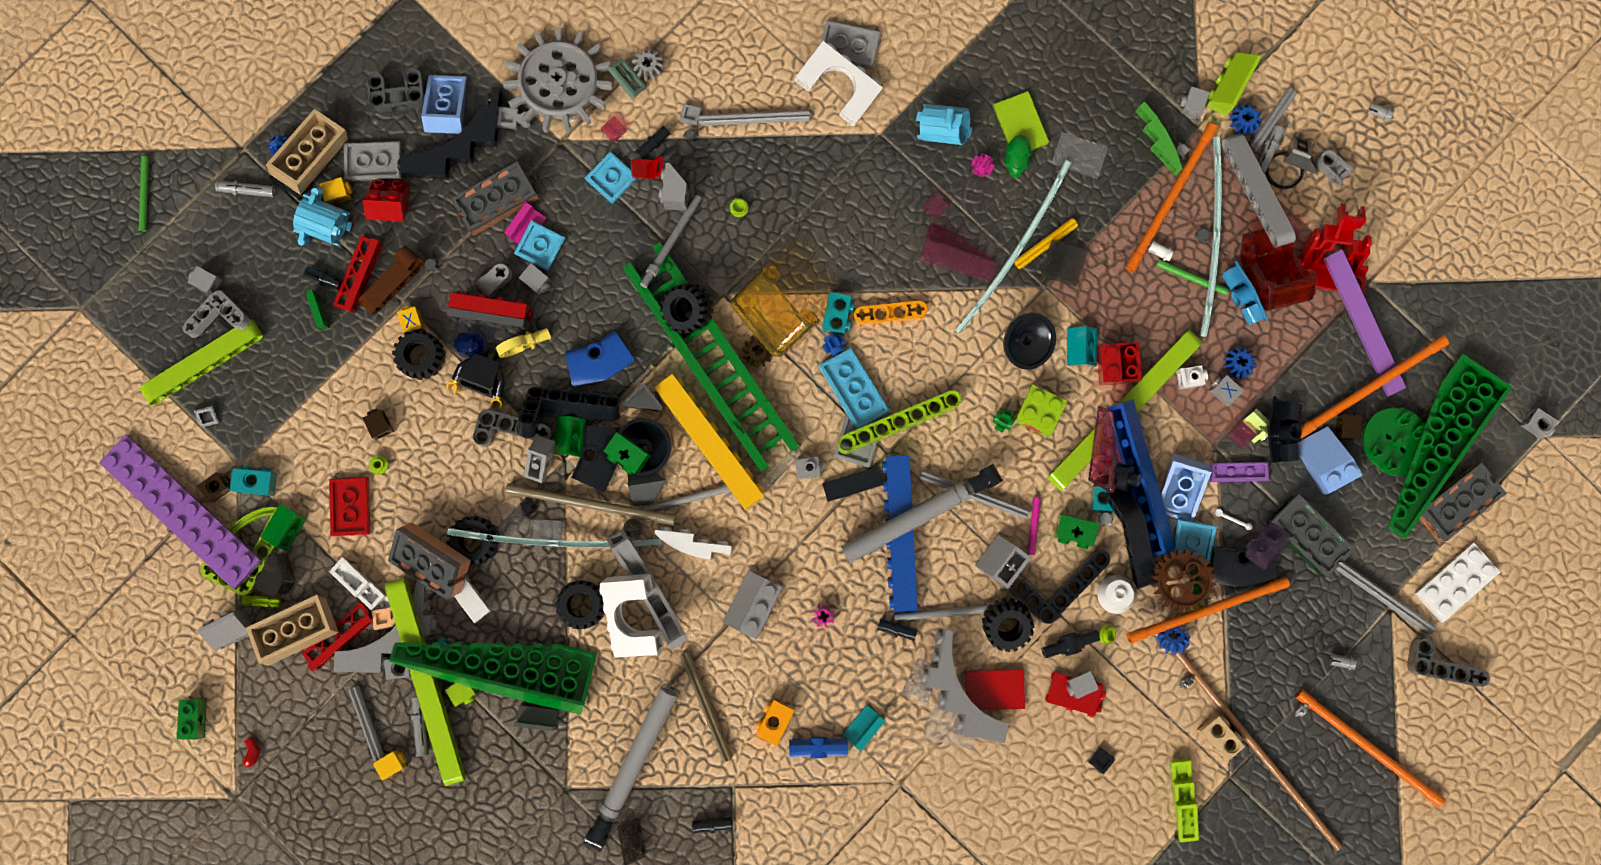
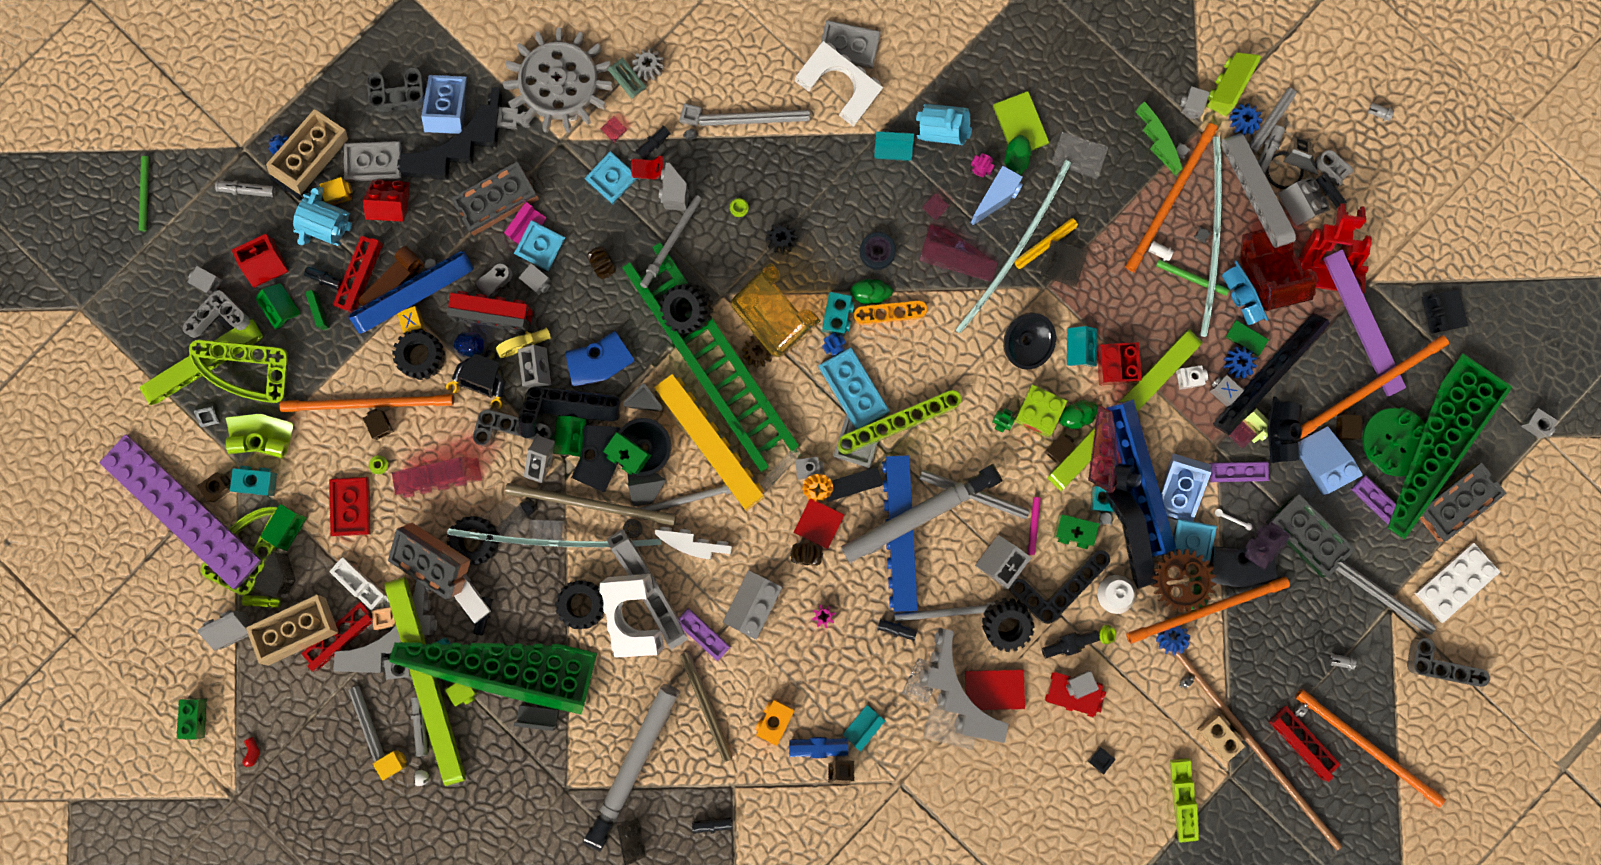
(245, 429): none -> lime panel
(249, 349): none -> lime beam
(260, 260): none -> red slope
(277, 305): none -> green panel
(411, 292): none -> blue beam
(421, 777): none -> white hinge
(435, 476): none -> clear pink wedge
(437, 400): none -> orange piece
(481, 624): none -> black axle
(534, 366): none -> light grey brick
(601, 262): none -> dark brown gear
(703, 634): none -> medium lavender tile
(784, 244): none -> black gear
(806, 554): none -> dark brown gear
(811, 483): none -> light orange gear
(818, 523): none -> red tile
(840, 772): none -> dark brown brick
(871, 291): none -> green arm
(880, 240): none -> wheel
(894, 146): none -> teal panel
(1003, 188): none -> light blue slope
(1060, 448): none -> dark brown brick
(1079, 414): none -> green arm
(1246, 338): none -> green tile
(1271, 373): none -> black plate
(1302, 749): none -> red fence
(1304, 201): none -> light grey slope
(1331, 190): none -> black axle
(1374, 498): none -> medium lavender tile
(1444, 311): none -> black hinge

